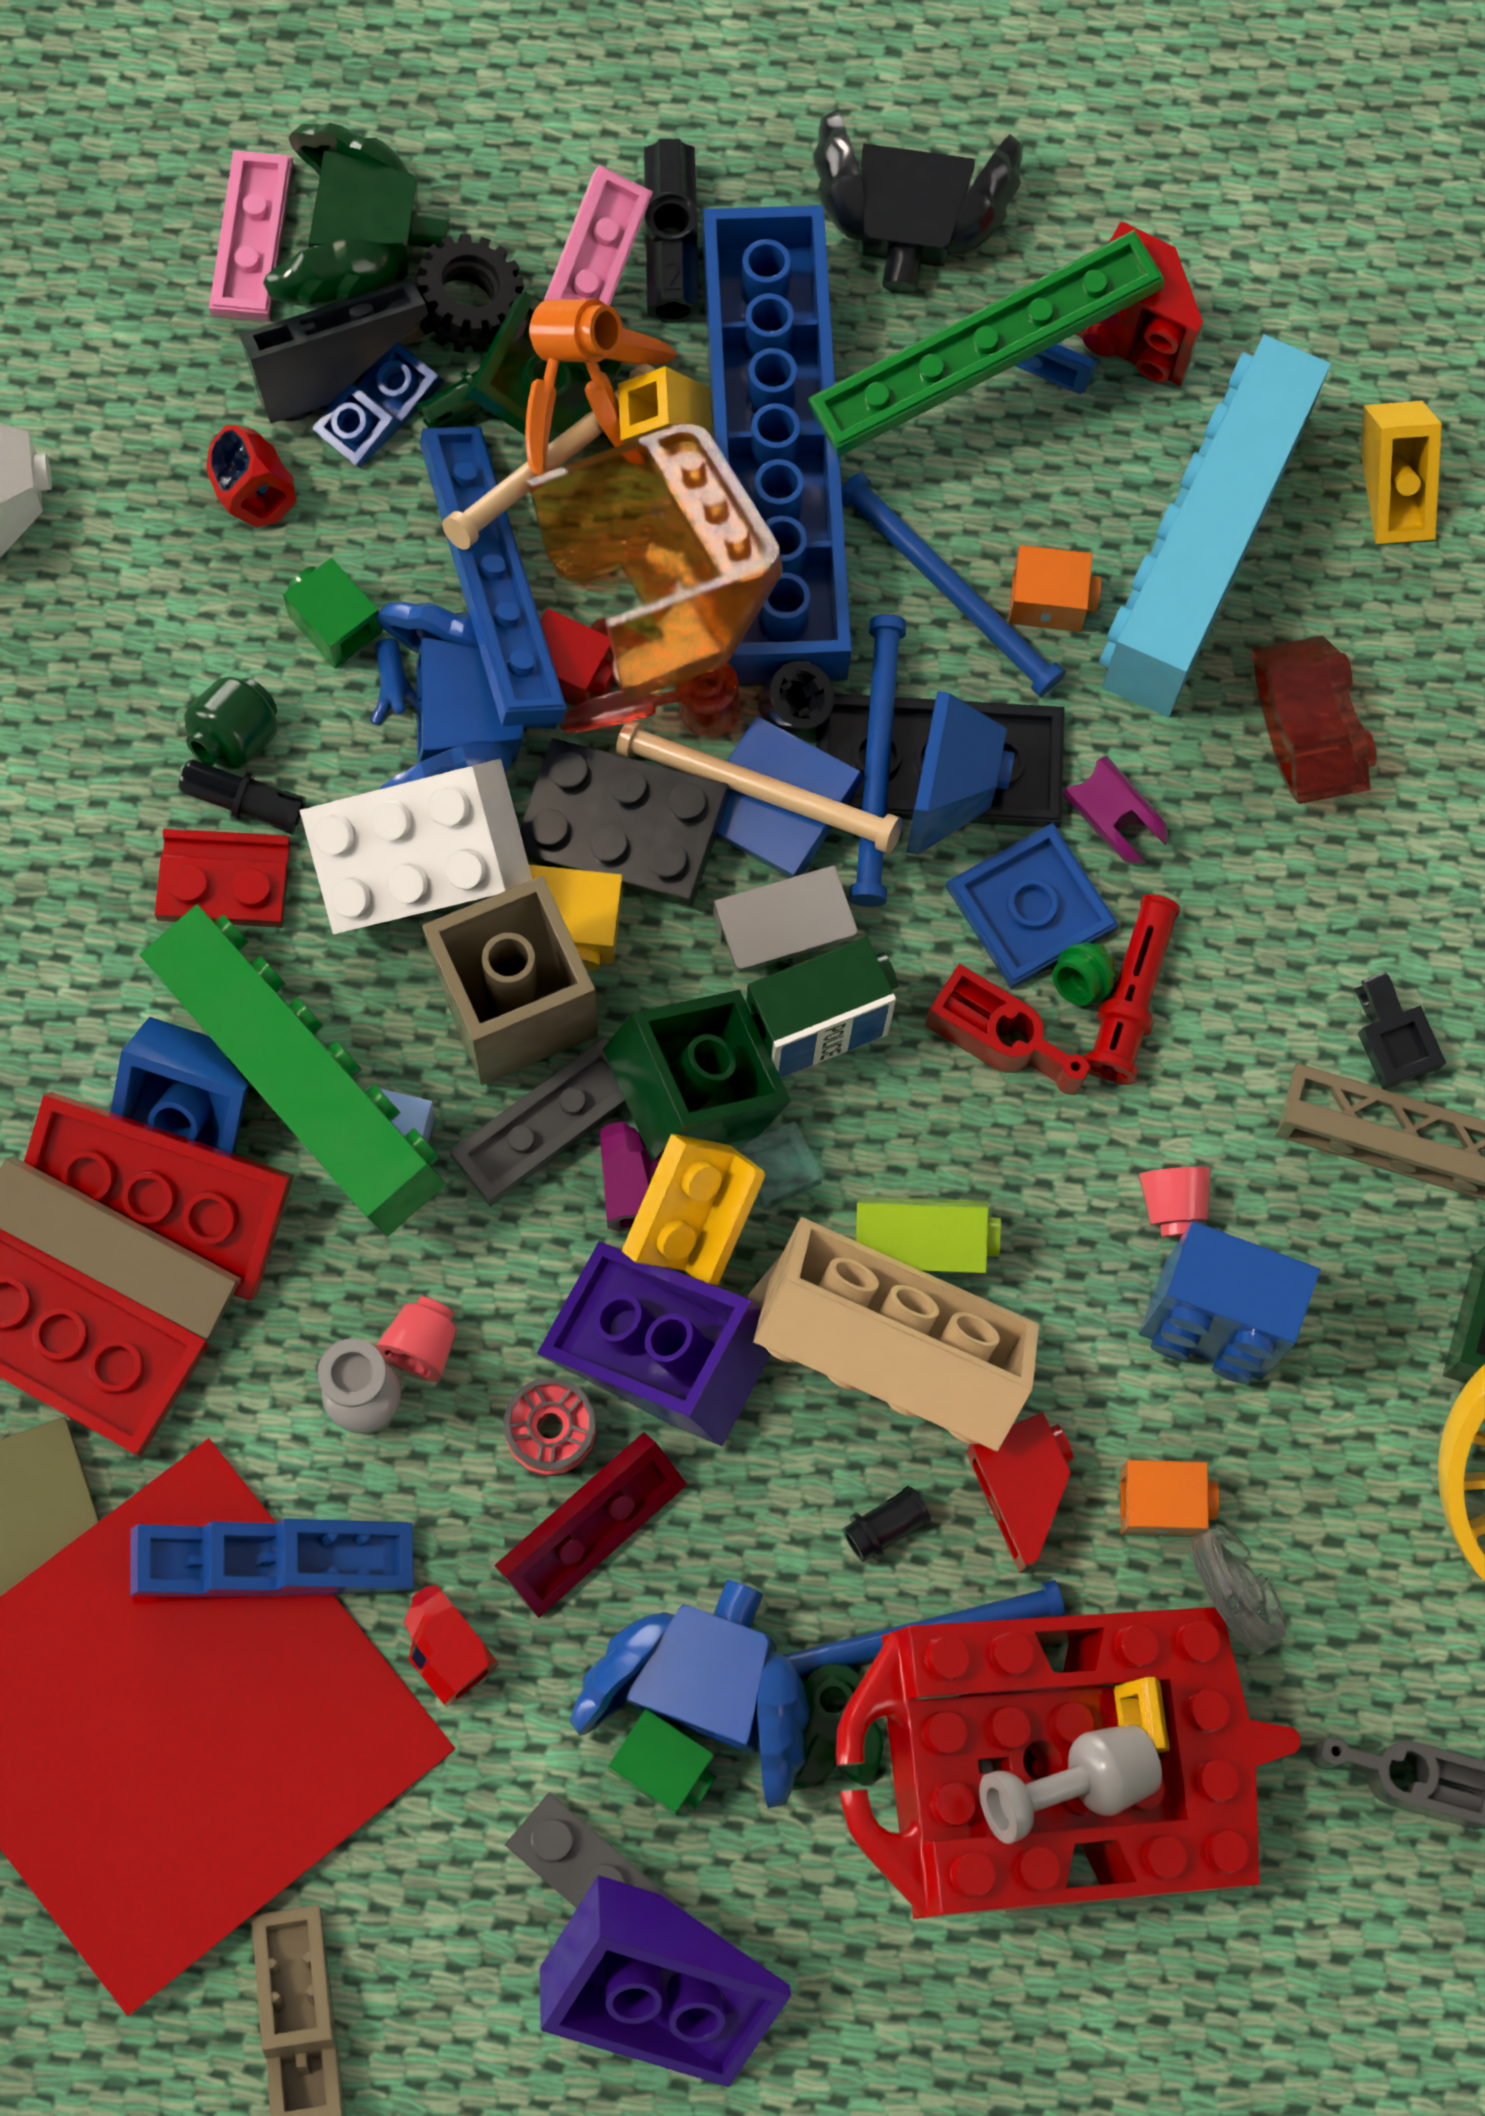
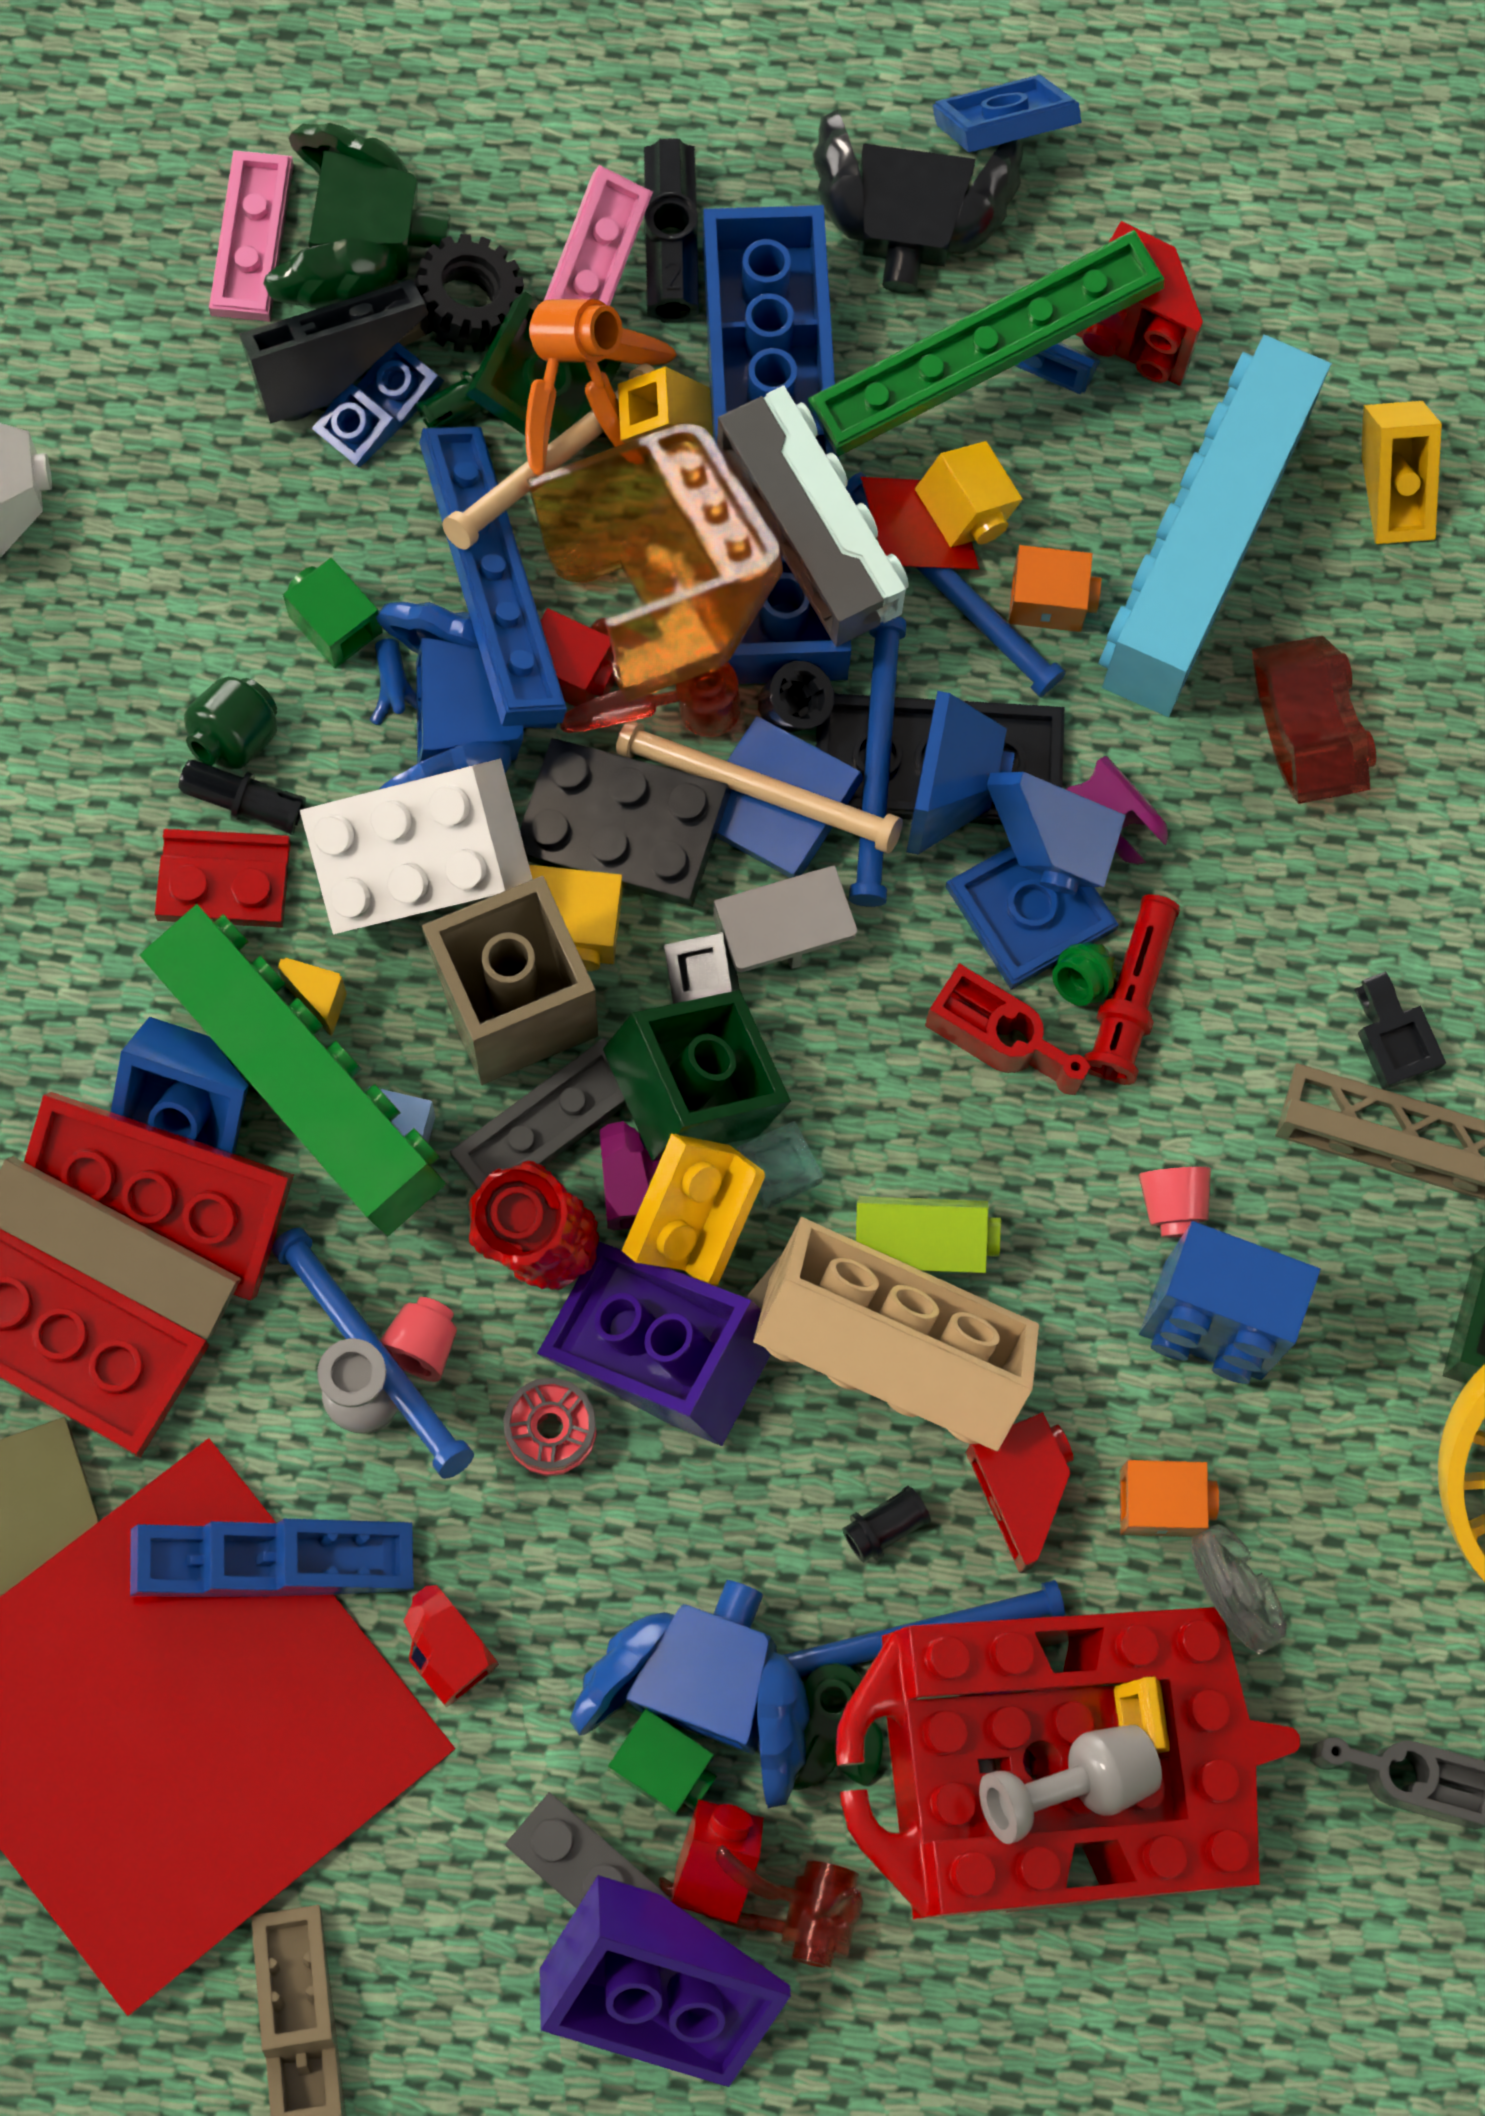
(249, 476): red rock -> none
(317, 988): none -> yellow slope
(449, 1455): none -> blue bar
(533, 1226): none -> red hair
(591, 1524): dark red plate -> none
(699, 1879): none -> red brick
(700, 968): none -> plate
(812, 516): none -> dark grey piece
(819, 1914): none -> clear red plant
(824, 1005): dark green piece -> none
(908, 528): none -> red sticker
(969, 494): none -> yellow brick
(1006, 113): none -> blue tile
(1056, 831): none -> blue slope

